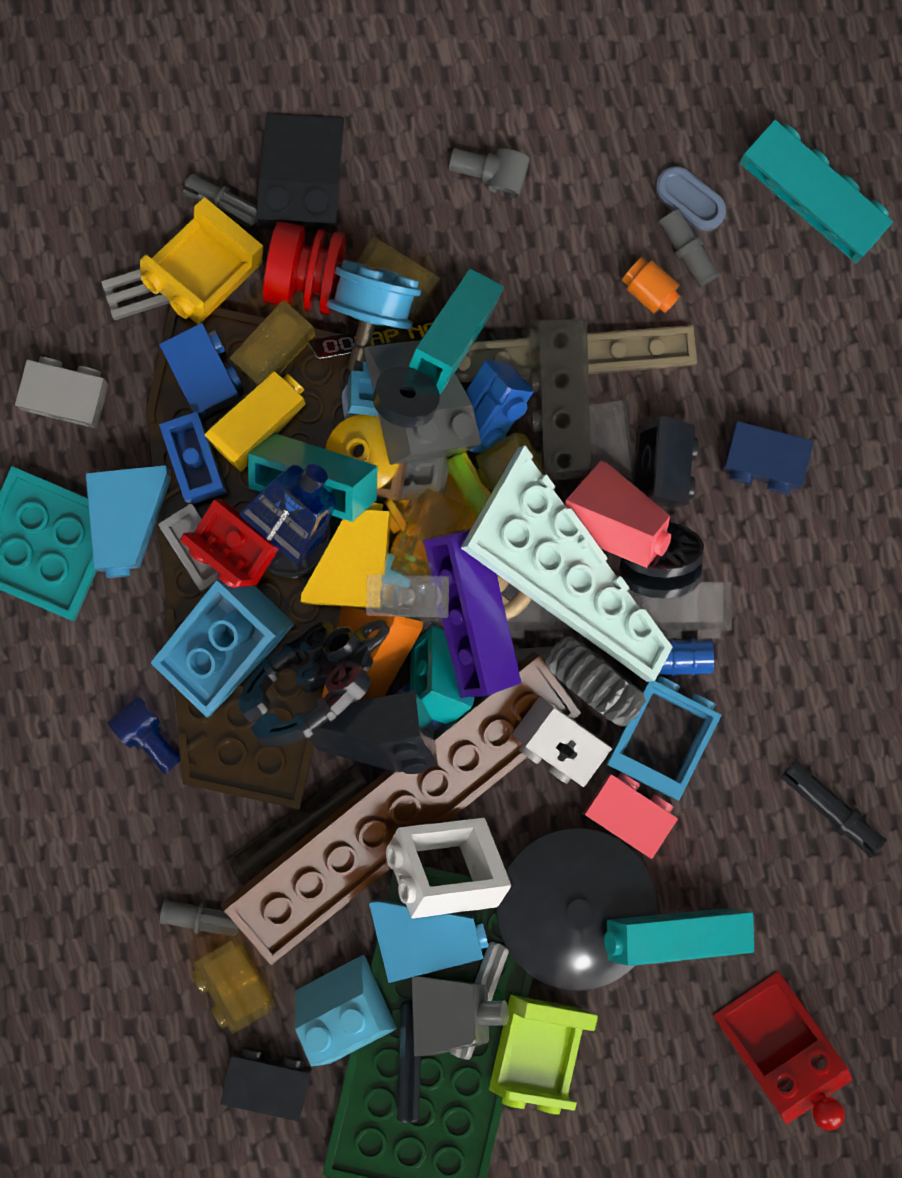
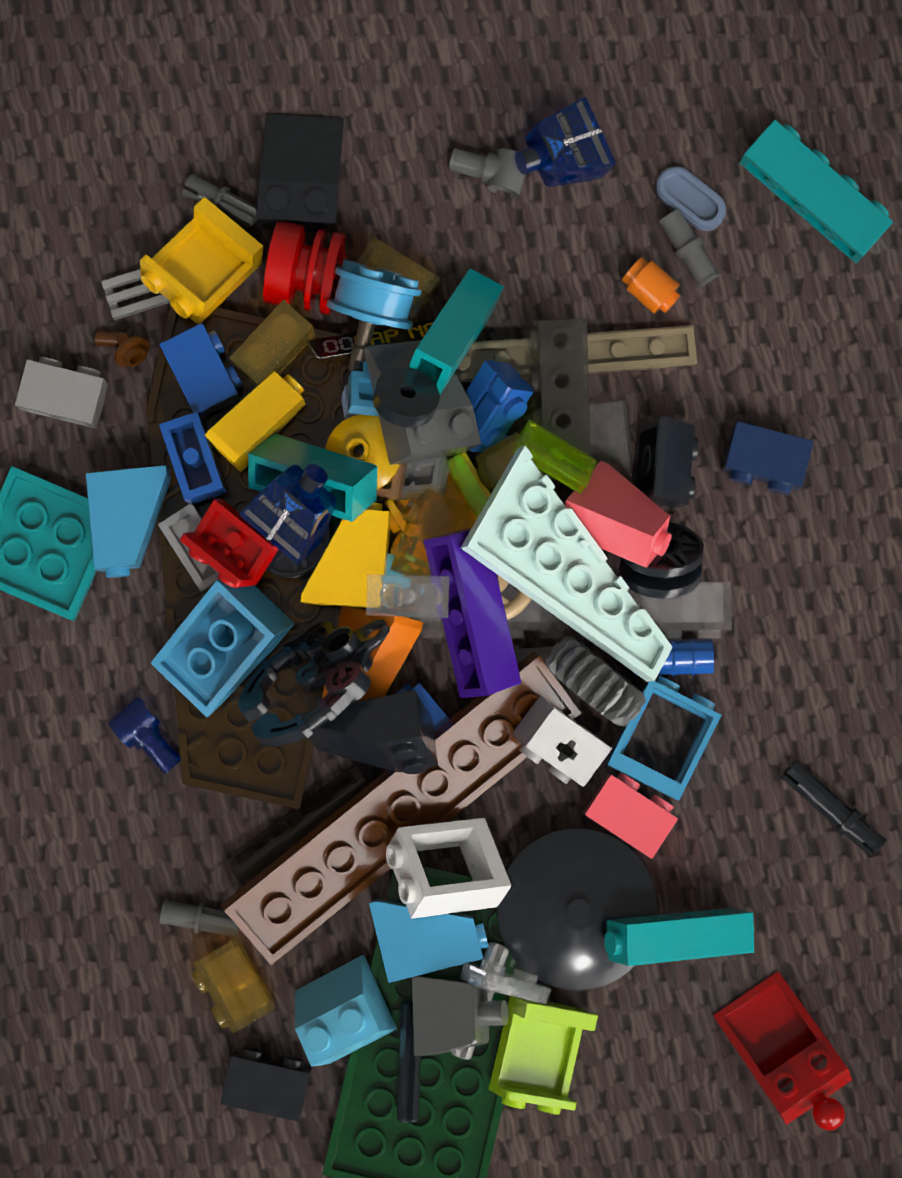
(130, 349): none -> reddish brown plate
(435, 679): teal brick -> none
(492, 978): none -> clear plate
(557, 456): none -> clear neon green tile
(567, 147): none -> clear blue torso

